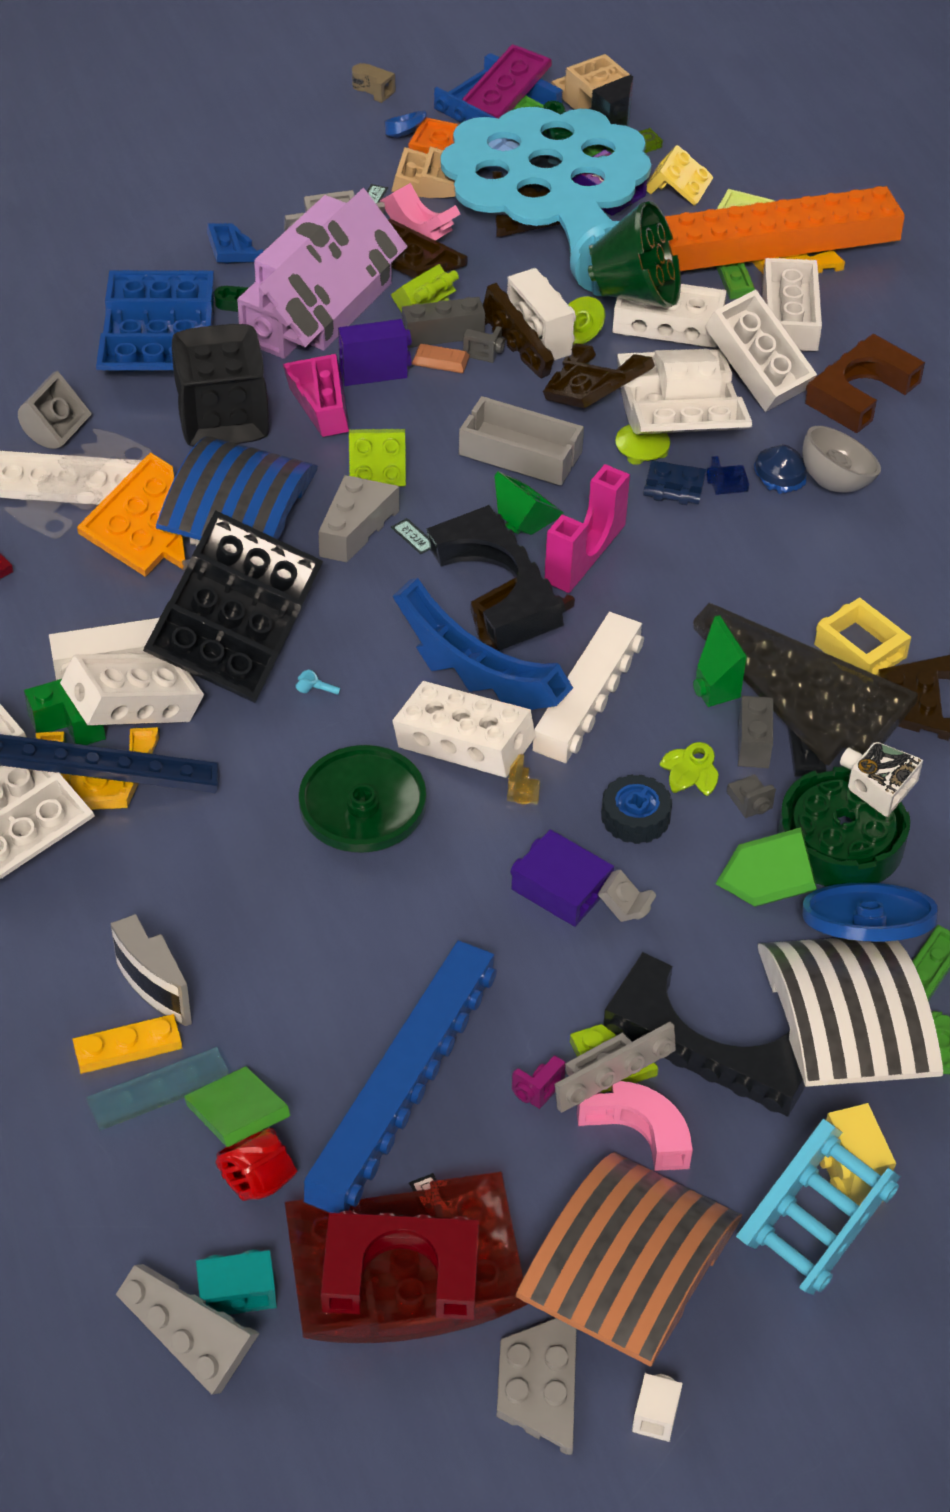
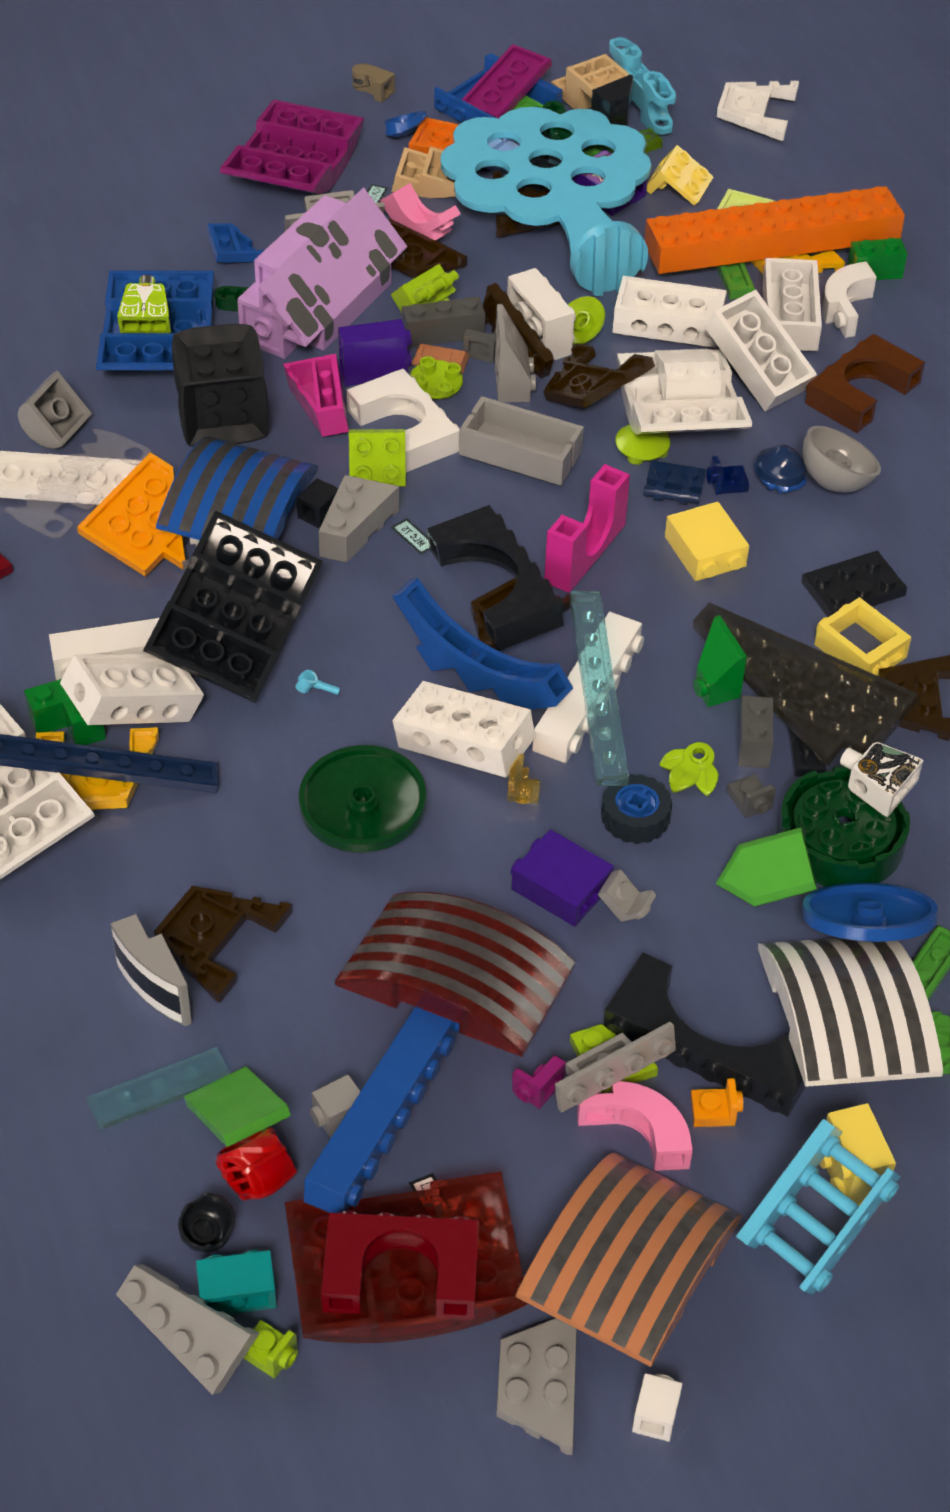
(127, 1043): yellow plate -> none
(144, 308): none -> lime torso
(203, 926): none -> dark brown wing
(206, 1223): none -> black hair
(272, 1350): none -> lime bracket
(296, 147): none -> magenta slope
(315, 502): none -> black brick
(332, 1103): none -> light grey brick
(401, 395): none -> white arch
(438, 377): none -> lime dish
(461, 965): none -> slope
(512, 361): none -> light grey slope
(523, 506): green slope -> none
(599, 689): none -> clear light blue tile
(637, 259): dark green cone -> none
(650, 89): none -> medium azure piece
(706, 541): none -> light yellow brick
(716, 1106): none -> light orange bracket
(747, 104): none -> white wing
(842, 288): none -> white arch
(861, 576): none -> black plate
(884, 257): none -> green brick

